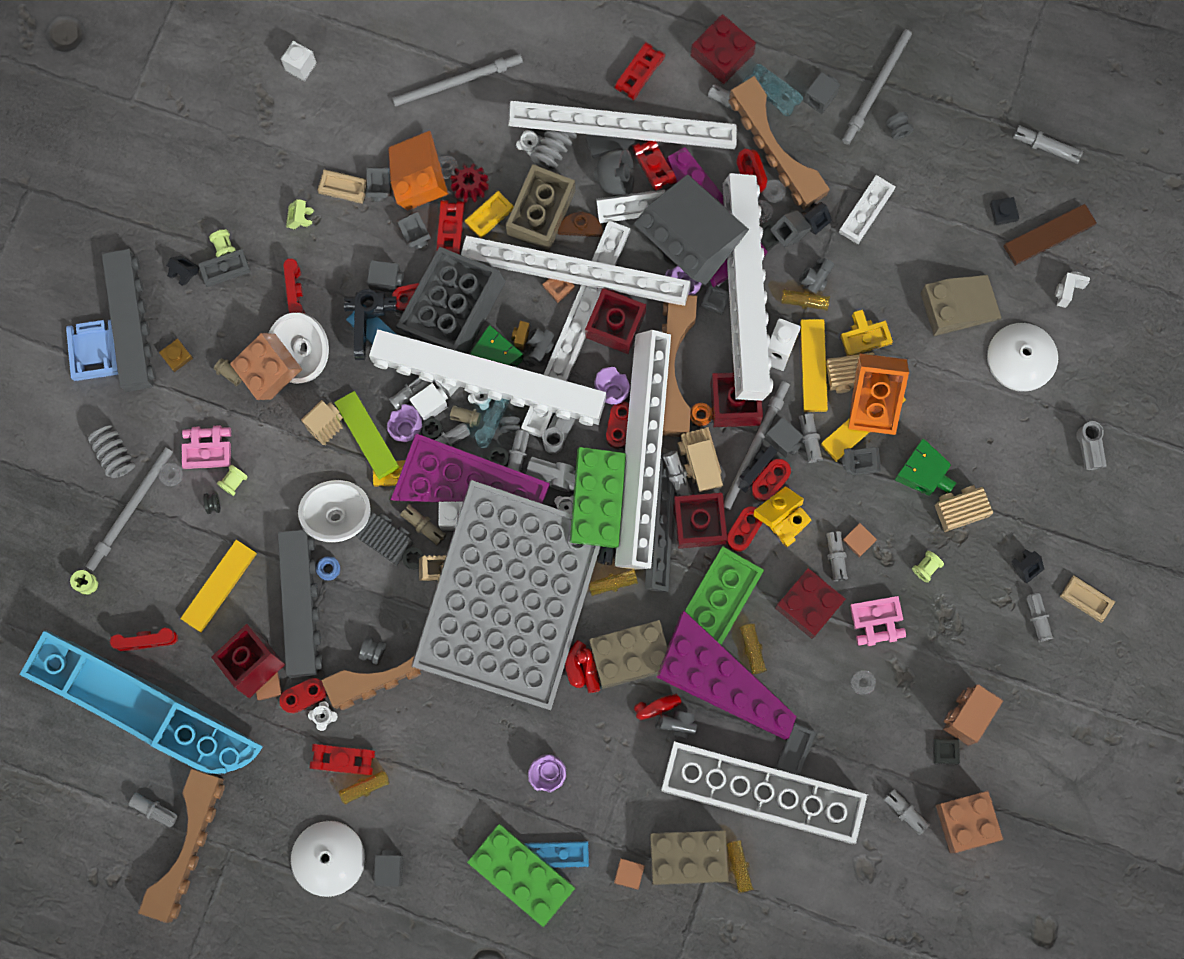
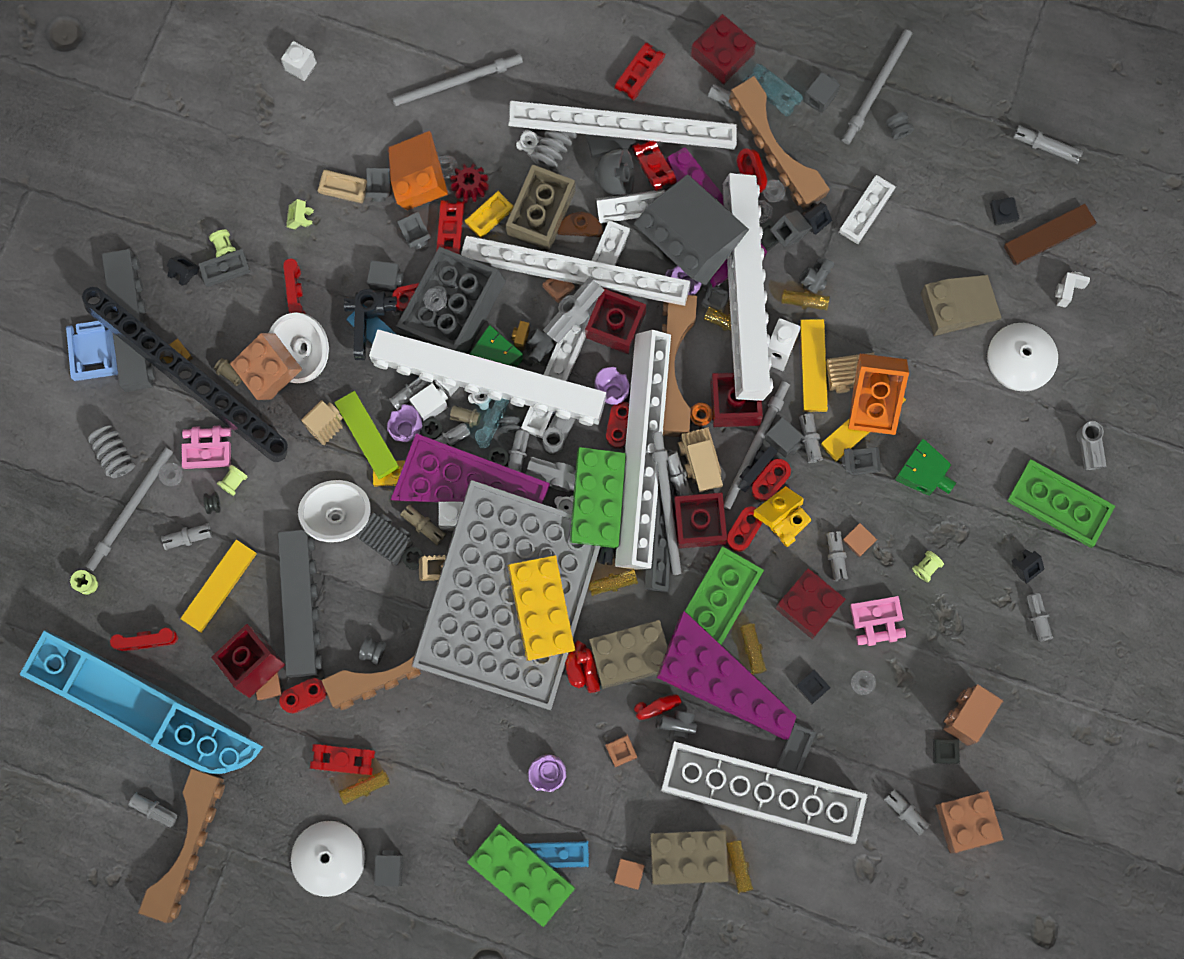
(179, 364): none -> black beam
(186, 536): none -> light grey pin
(315, 715): white plate -> none
(320, 568): medium blue plate -> none
(432, 294): none -> clear plate
(541, 608): none -> yellow plate
(573, 310): none -> light grey piece
(621, 751): none -> nougat tile
(660, 456): none -> light grey bar
(718, 318): none -> clear yellow pin
(813, 687): none -> black plate
(865, 335): yellow hinge -> none
(963, 508): tan brick -> none
(1061, 503): none -> bright green plate
(1087, 599): tan tile -> none

